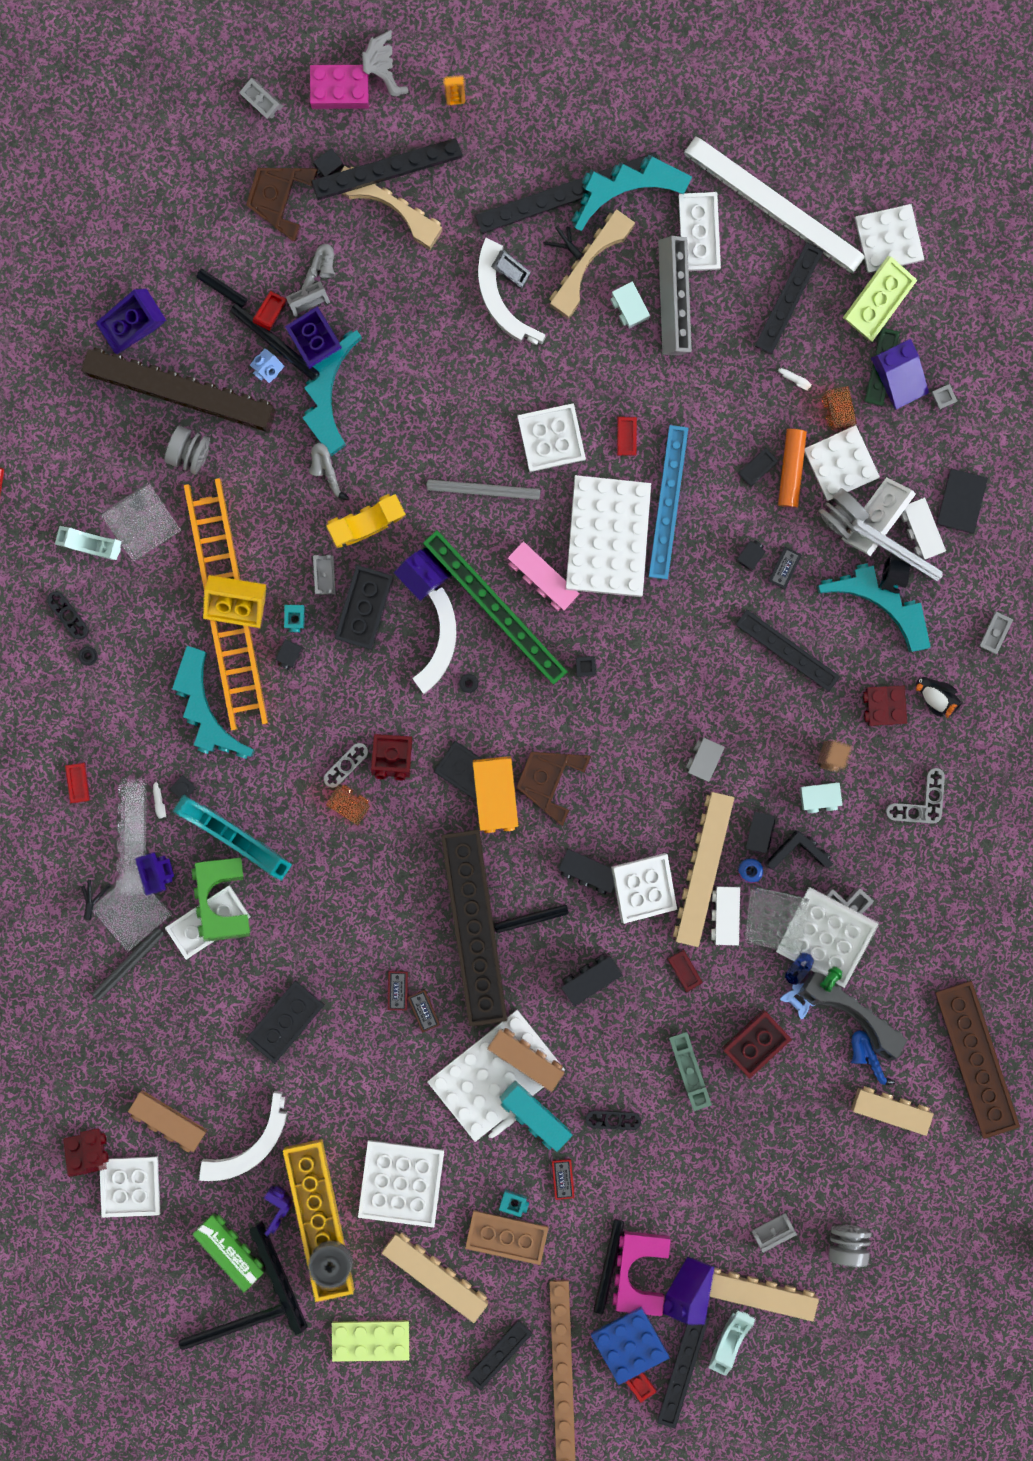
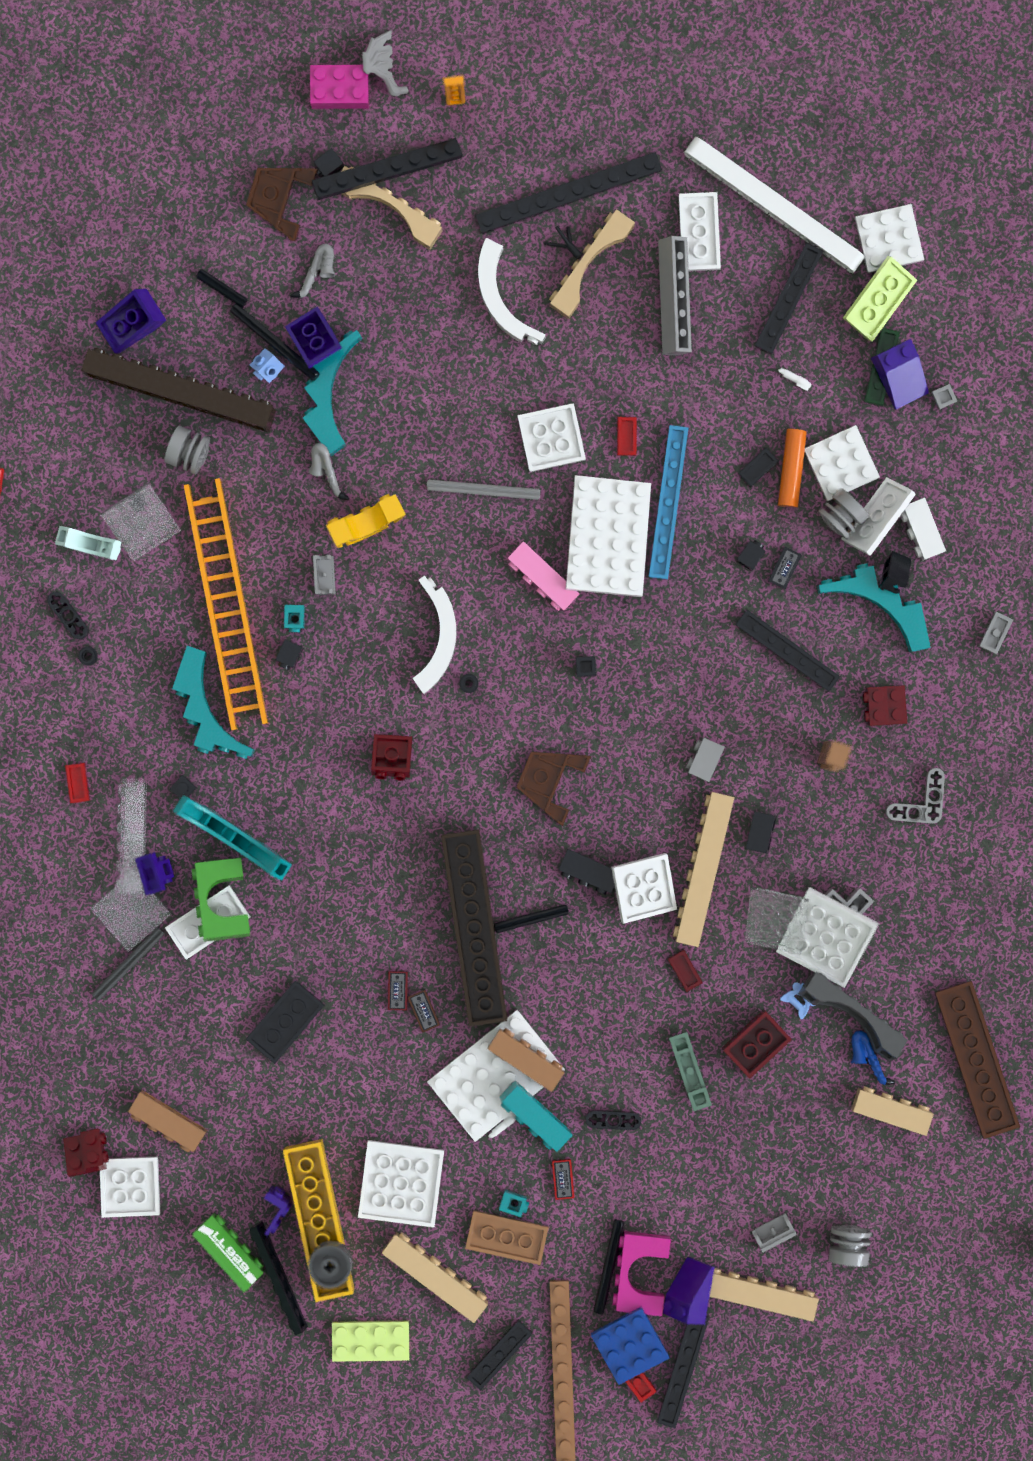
(89, 904): black plant -> none
(159, 806): white piece -> none
(230, 1167): white arch -> none
(232, 1327): black axle -> none
(234, 601): yellow slope -> none
(261, 98): light grey hinge -> none
(269, 310): red tile -> none
(307, 298): light grey hinge -> none
(345, 757): light grey beam -> none
(349, 805): clear orange brick -> none
(364, 607): black brick -> none
(422, 573): dark purple slope -> none
(458, 769): black tile -> none
(495, 607): green brick -> none
(495, 794): light orange panel -> none
(511, 269): tile -> none
(590, 979): black brick -> none
(601, 189): teal arch -> none
(630, 305): light aqua brick -> none
(726, 915): white brick -> none
(730, 1341): light aqua arch -> none
(754, 876): blue head -> none
(796, 966): clear blue beam -> none
(807, 843): black bracket -> none
(821, 796): light aqua brick -> none
(831, 979): green pin -> none
(839, 408): clear orange brick -> none
(896, 549): axle -> none
(939, 696): animal -> none
(962, 501): black tile -> none

